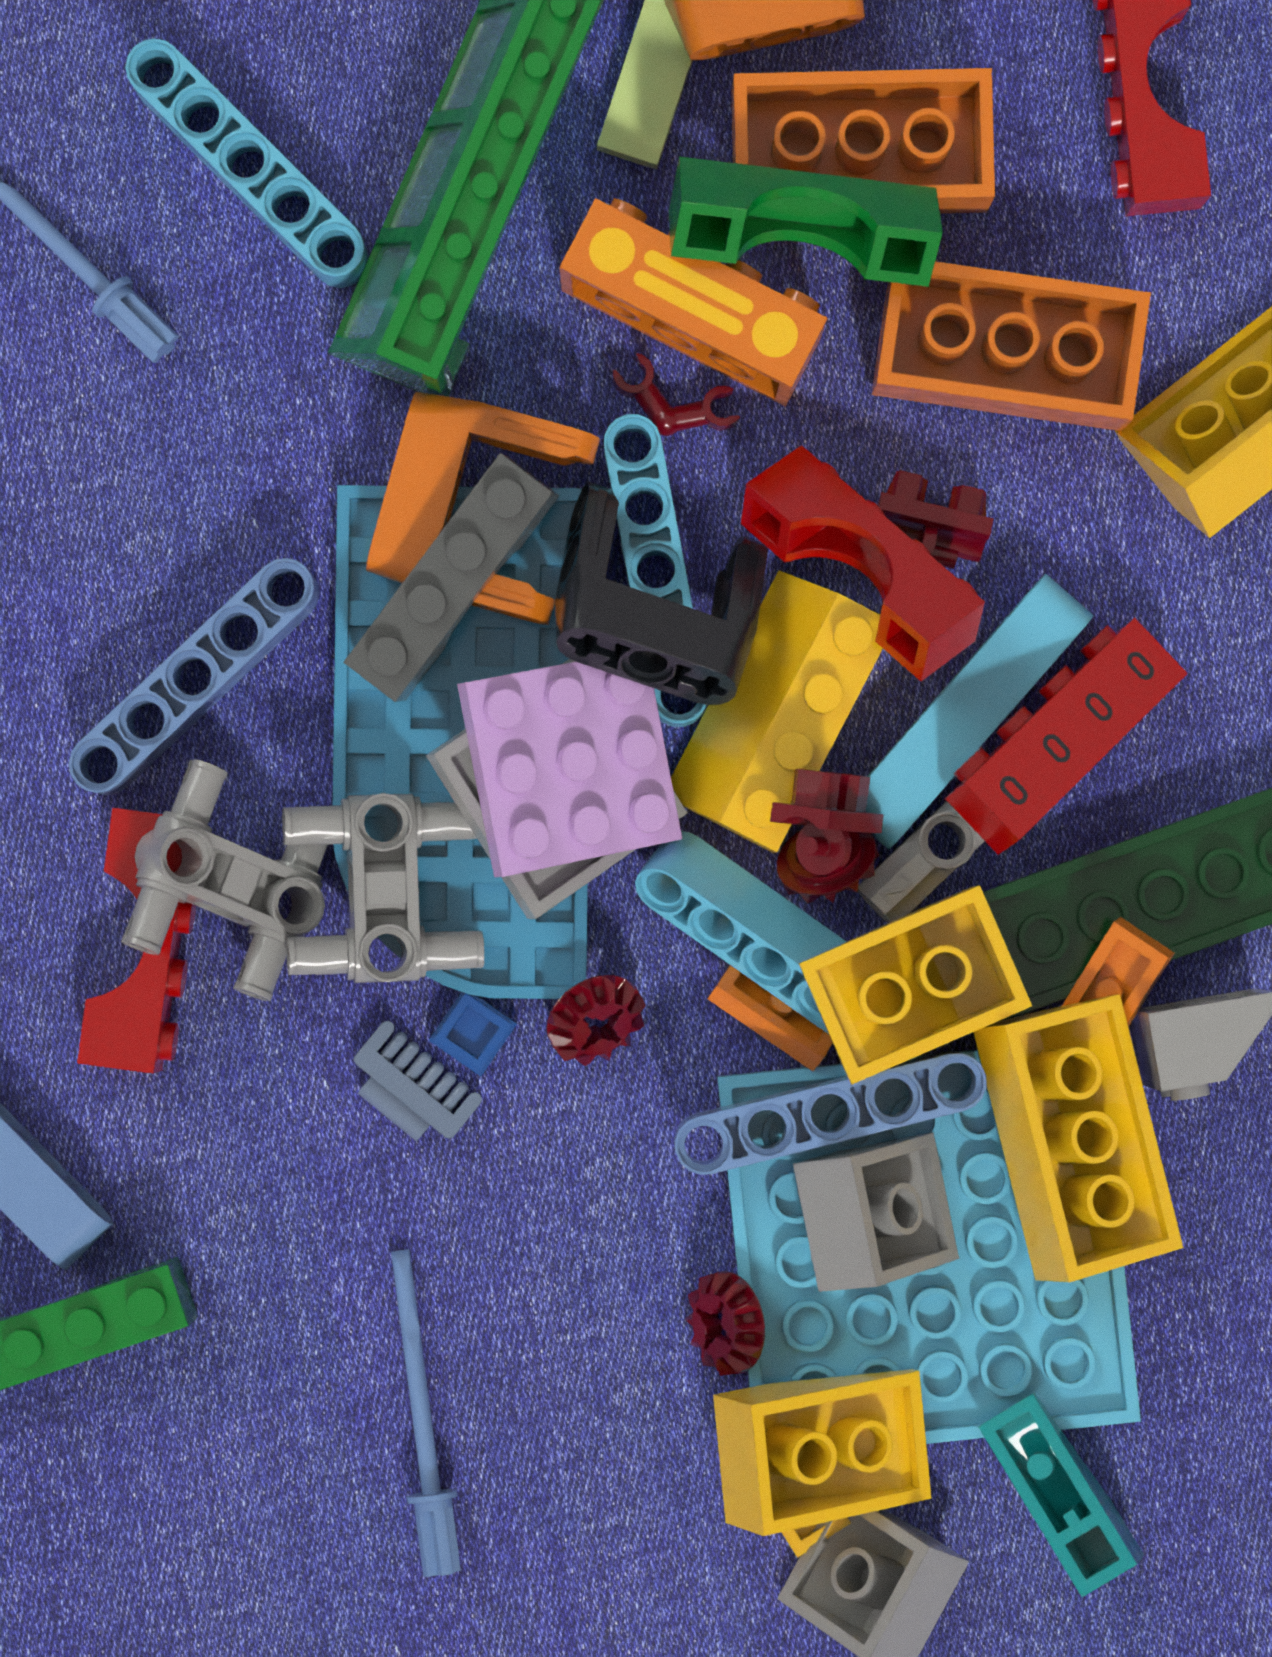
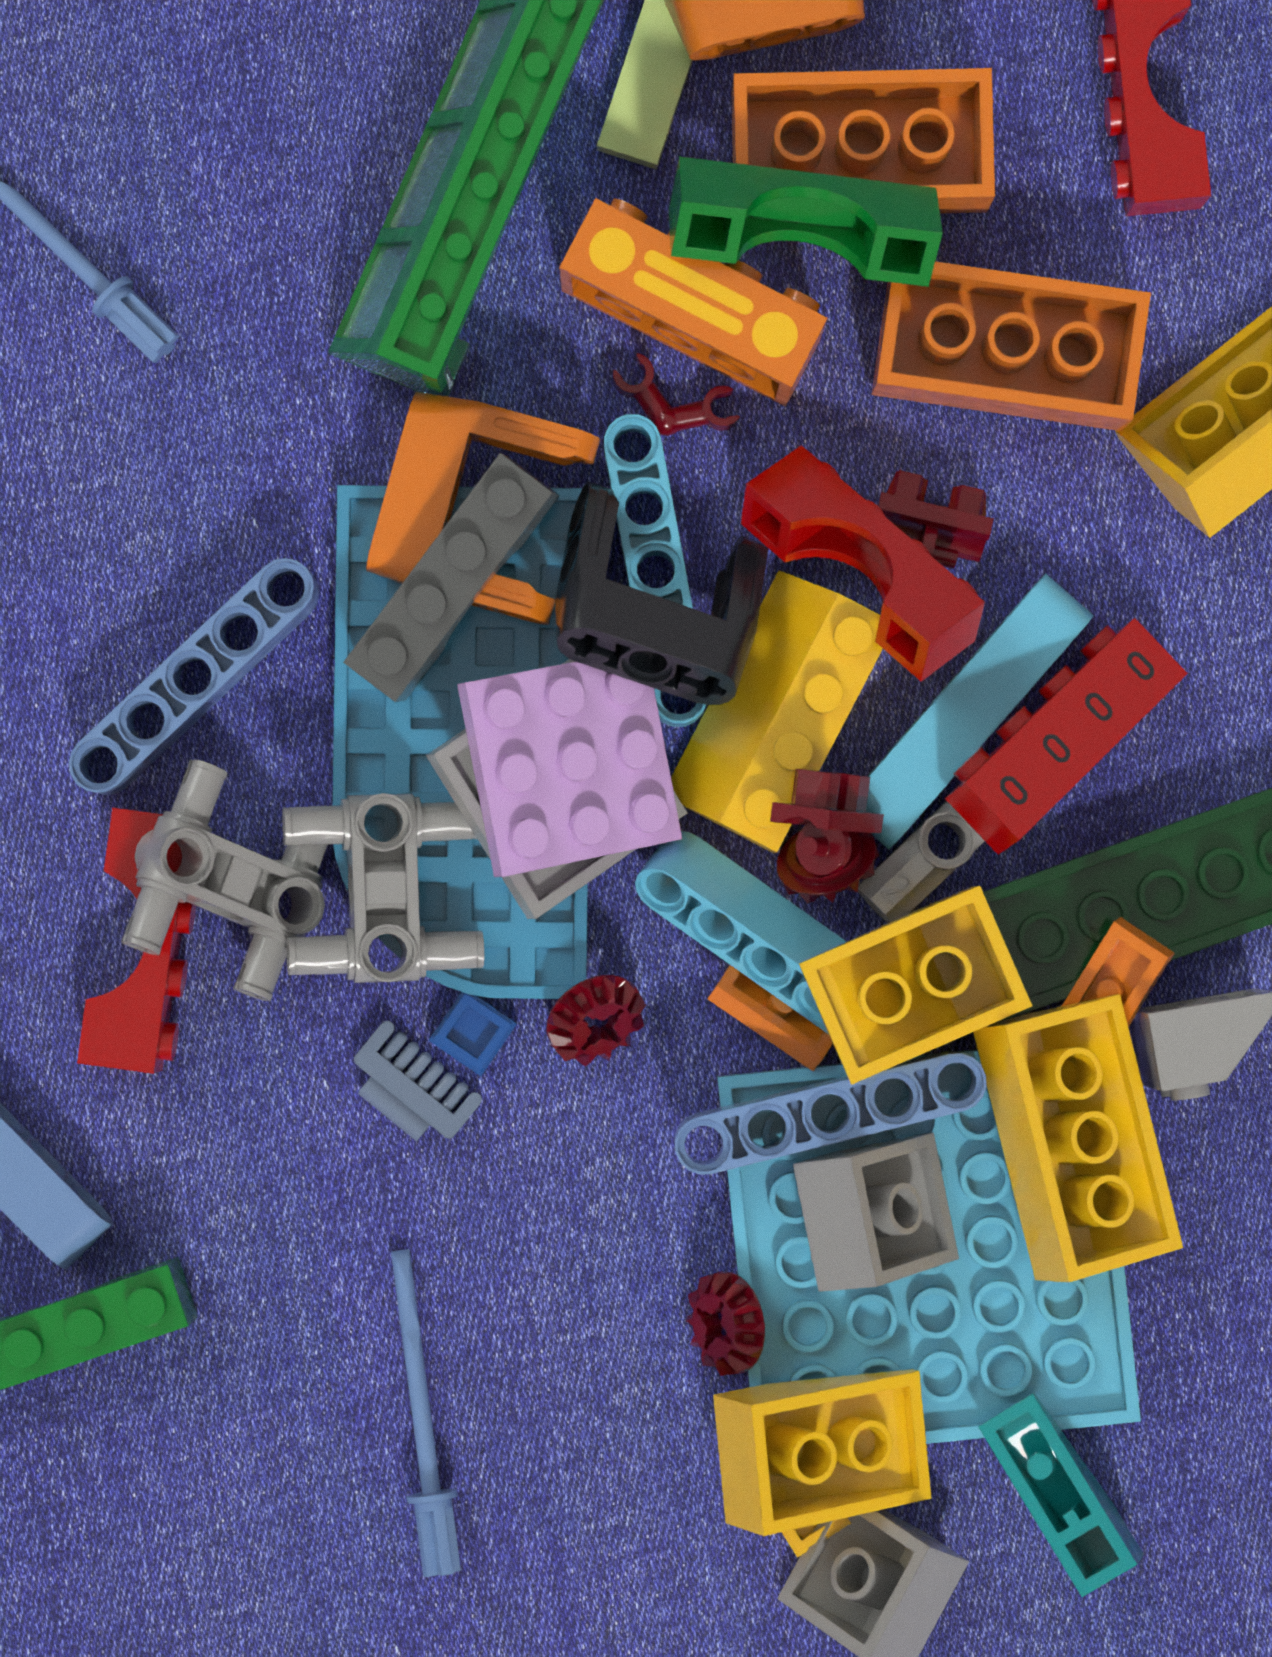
(229, 139): medium azure beam -> none

